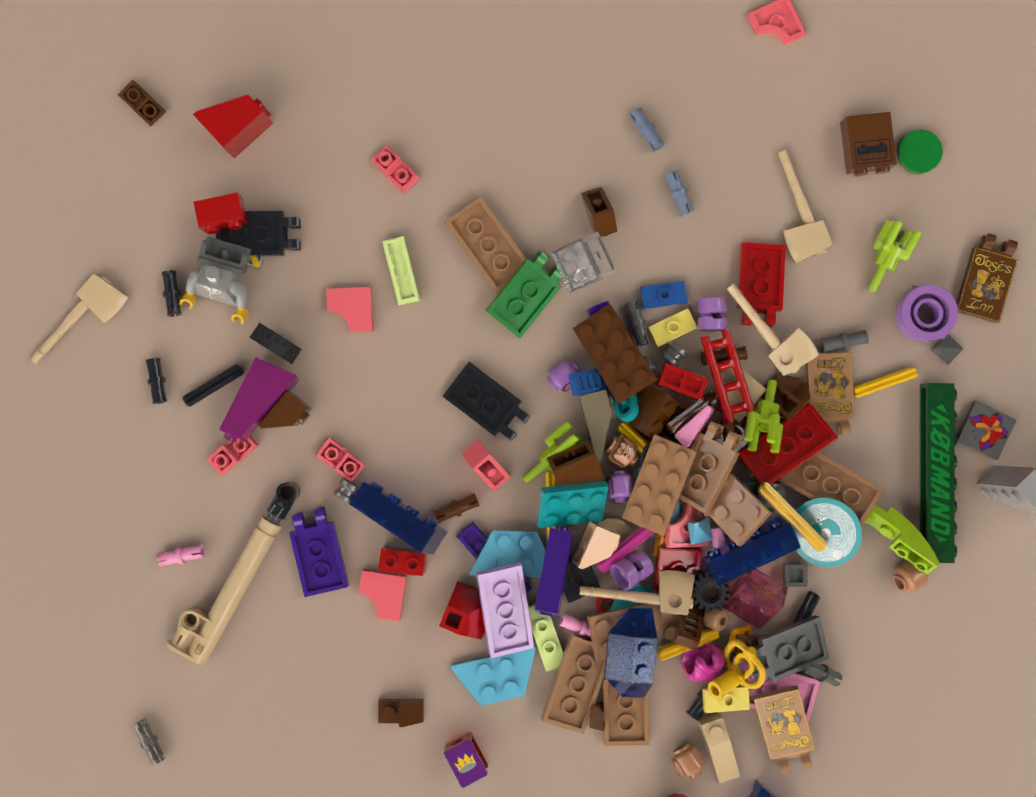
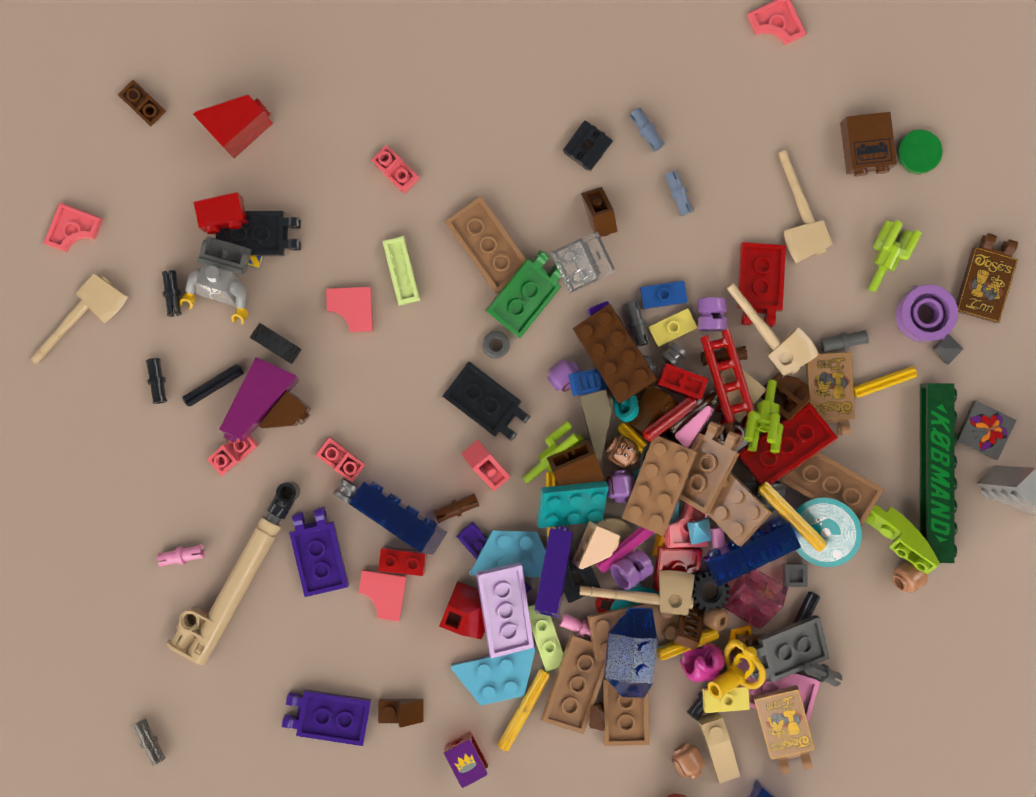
(70, 226): none -> coral tile
(328, 716): none -> dark purple tile
(486, 347): none -> dark grey piece
(523, 710): none -> yellow axle
(591, 157): none -> black piece
(669, 418): none -> red axle

